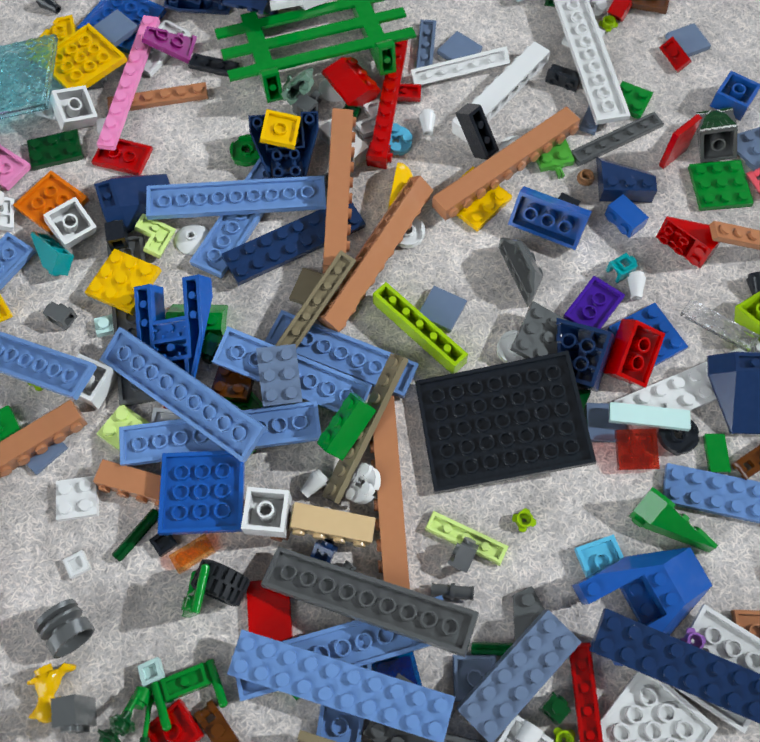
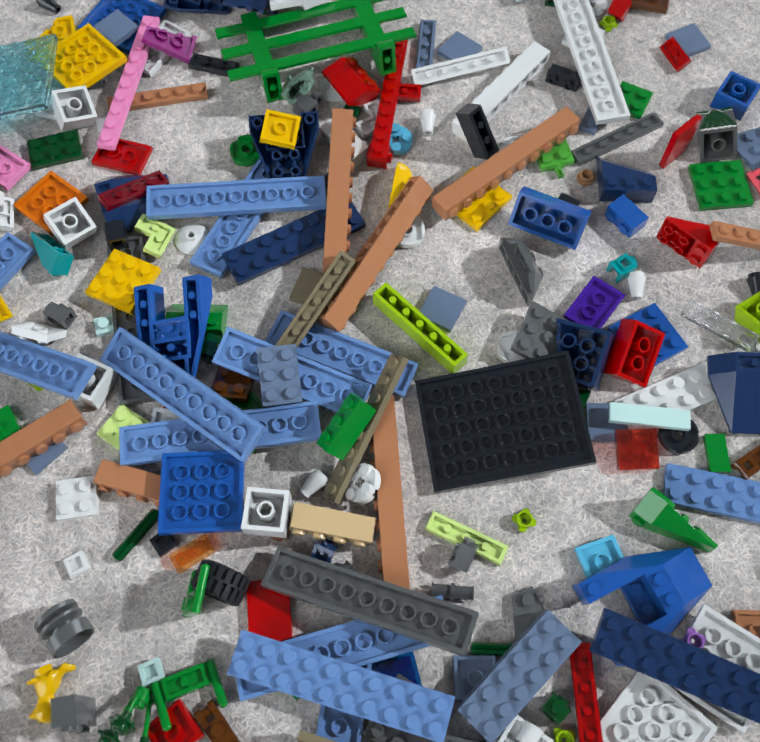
(40, 332): none -> white plate
(130, 191): none -> dark red tile

